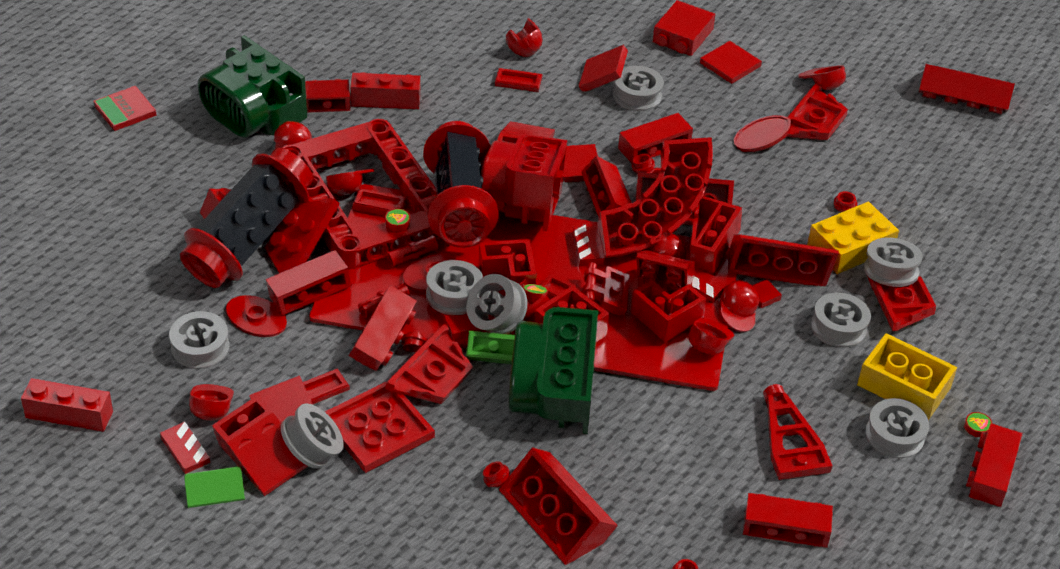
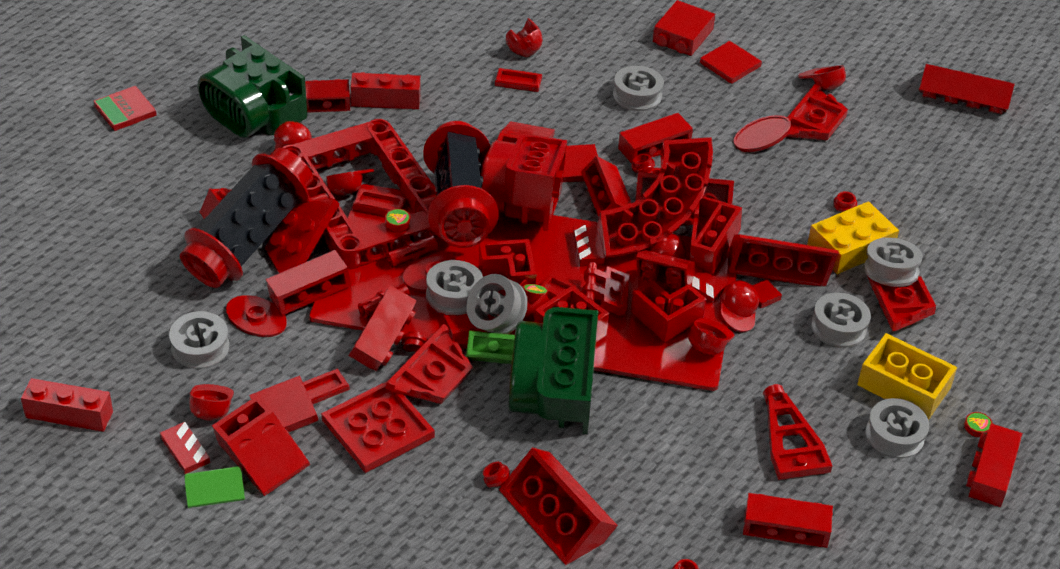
(311, 436): light grey wheel -> none
(603, 68): red tile -> none

